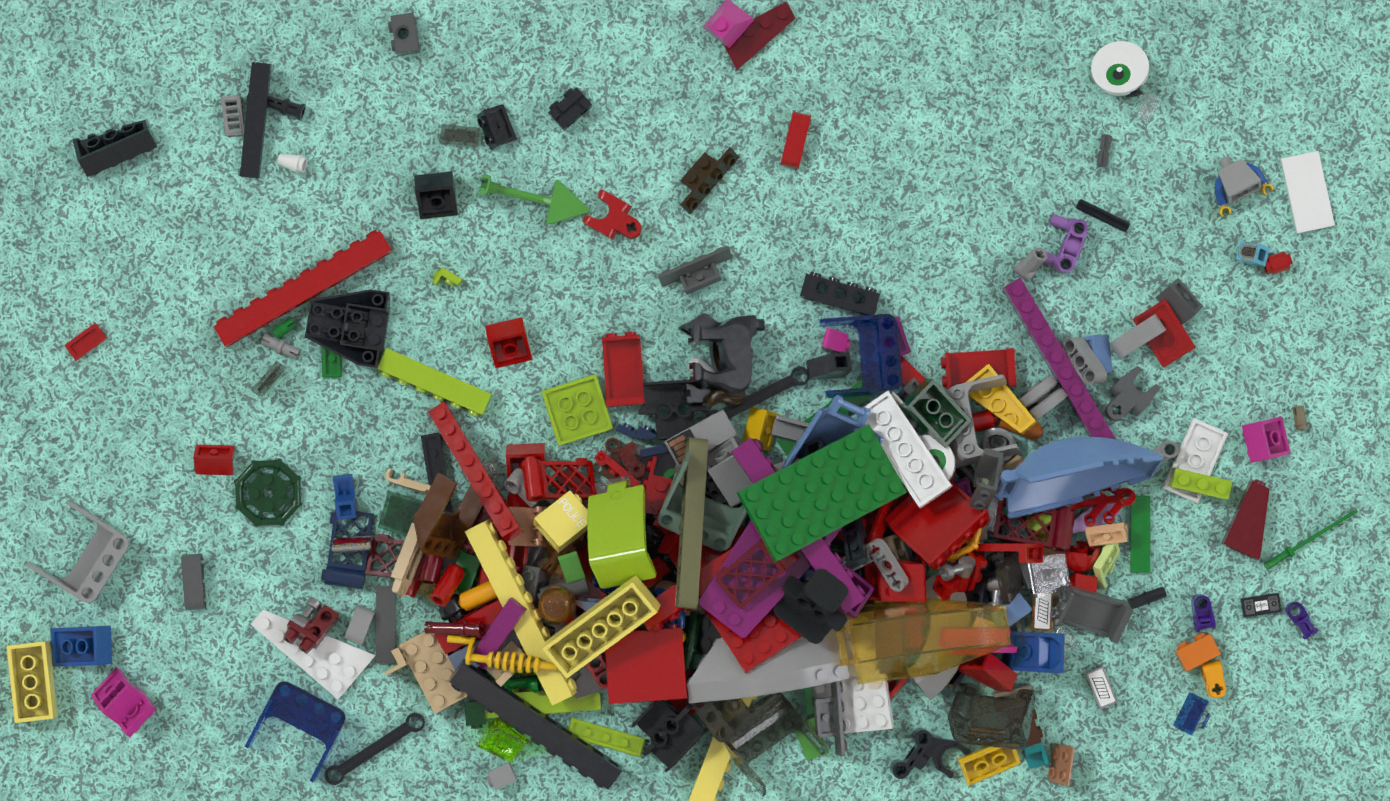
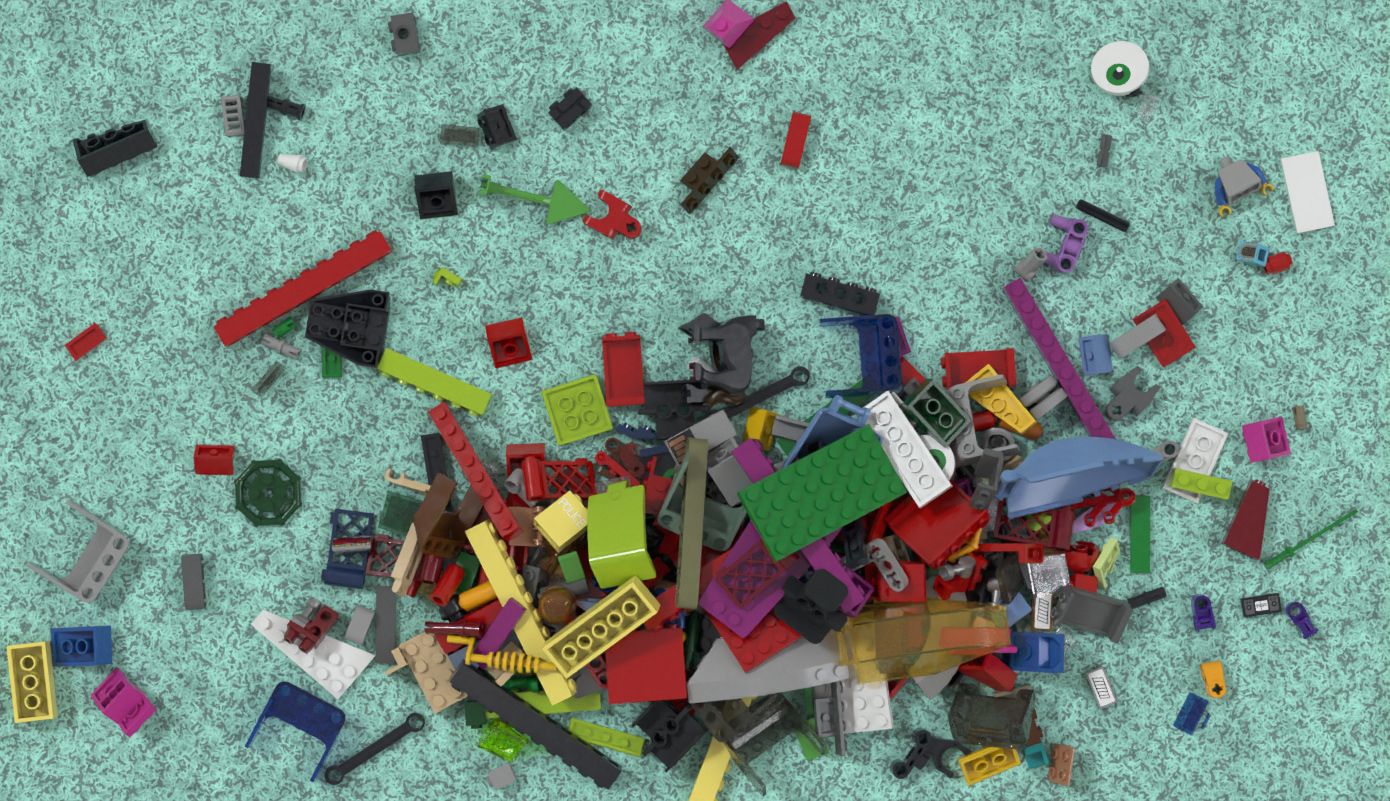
(345, 496): blue slope -> none
(698, 272): dark grey bracket -> none
(829, 366): black slope -> none
(835, 341): dark pink slope -> none
(1084, 360): light grey beam -> none
(1107, 534): light nougat panel -> none
(1197, 651): orange brick -> none

